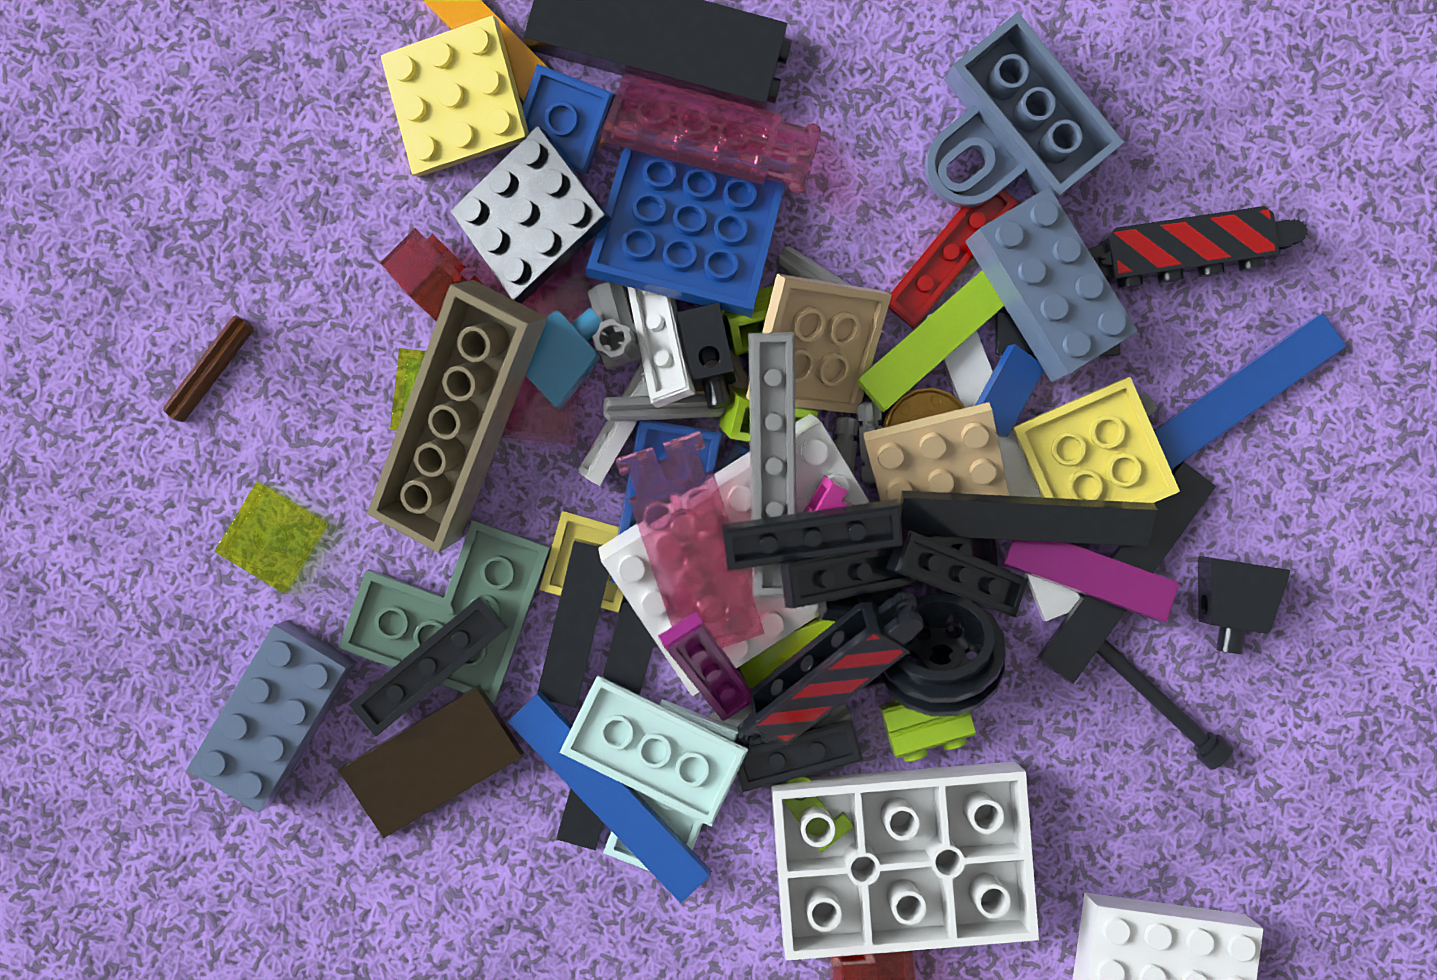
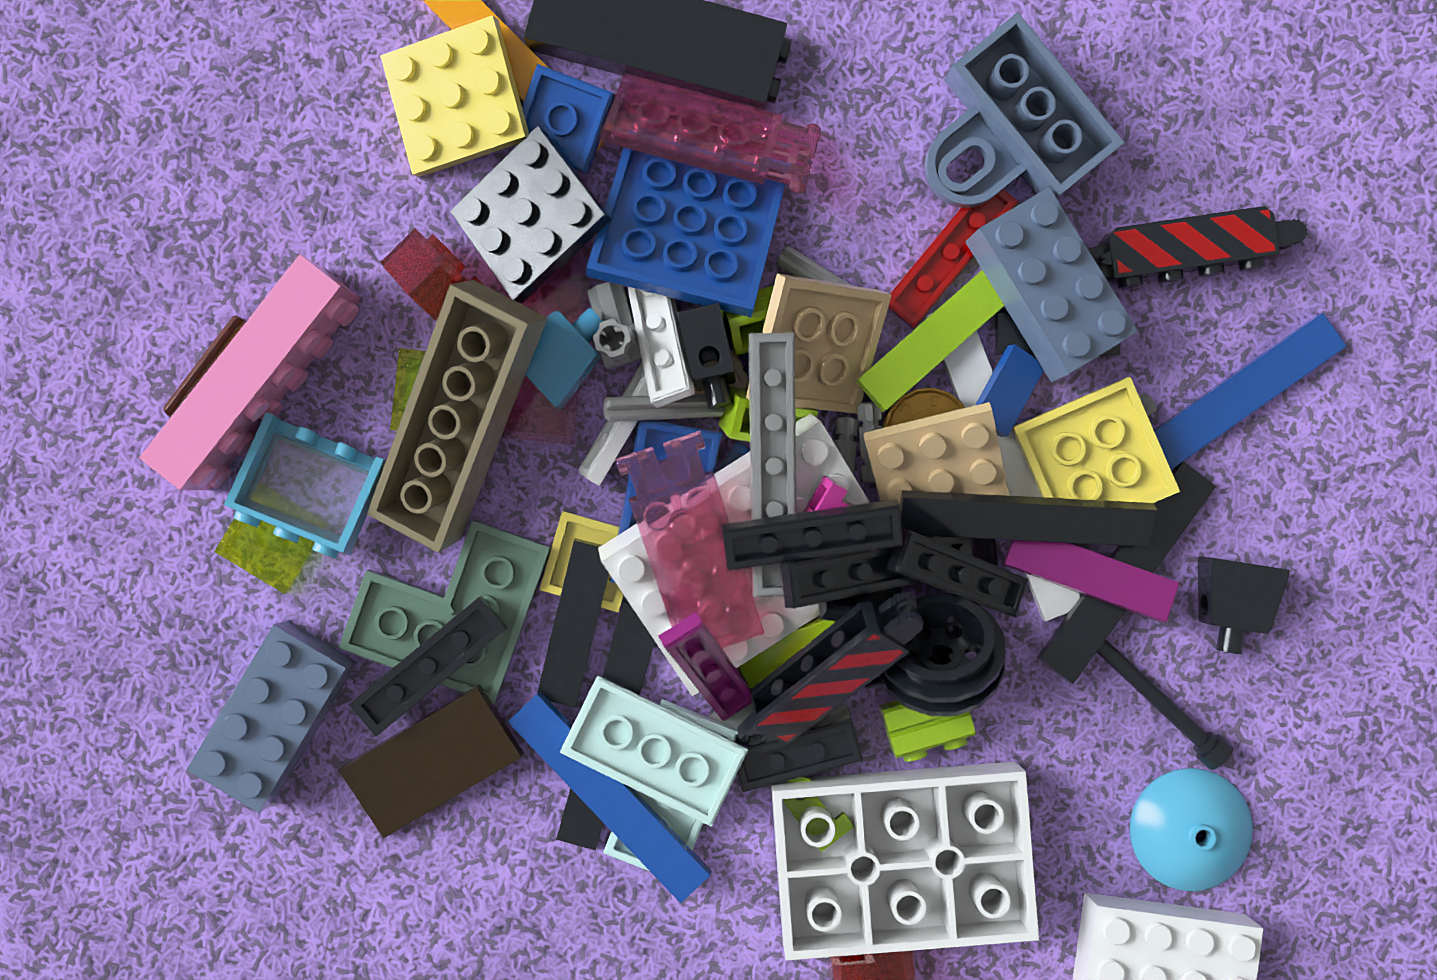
(252, 377): none -> bright pink brick
(305, 486): none -> window
(1173, 813): none -> medium azure dish

